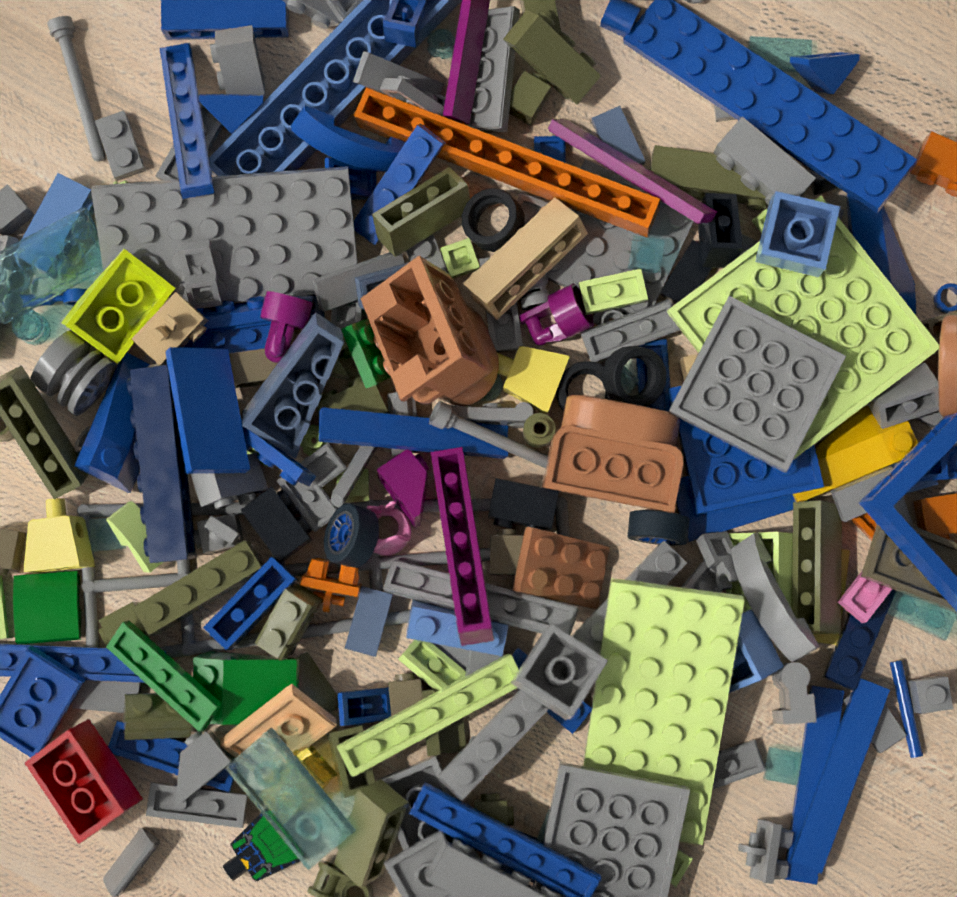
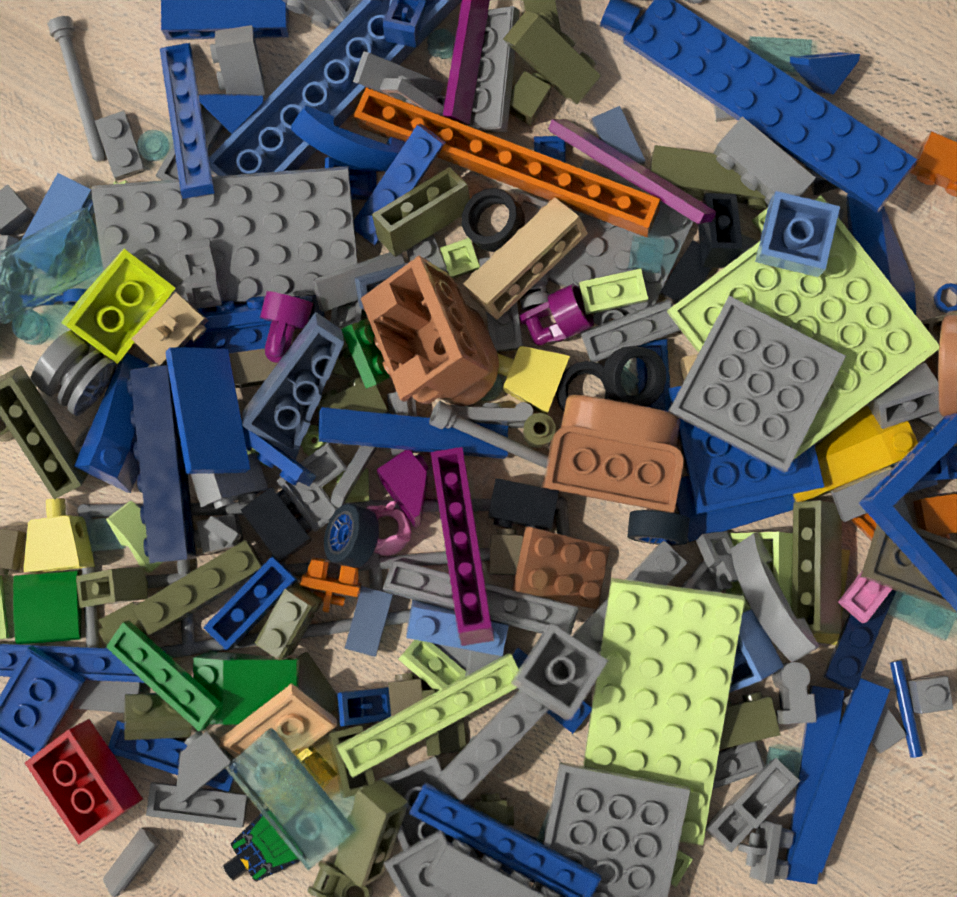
(112, 587): none -> olive slope
(153, 145): none -> clear light blue plate
(749, 720): none -> olive brick
(751, 805): none -> light grey slope

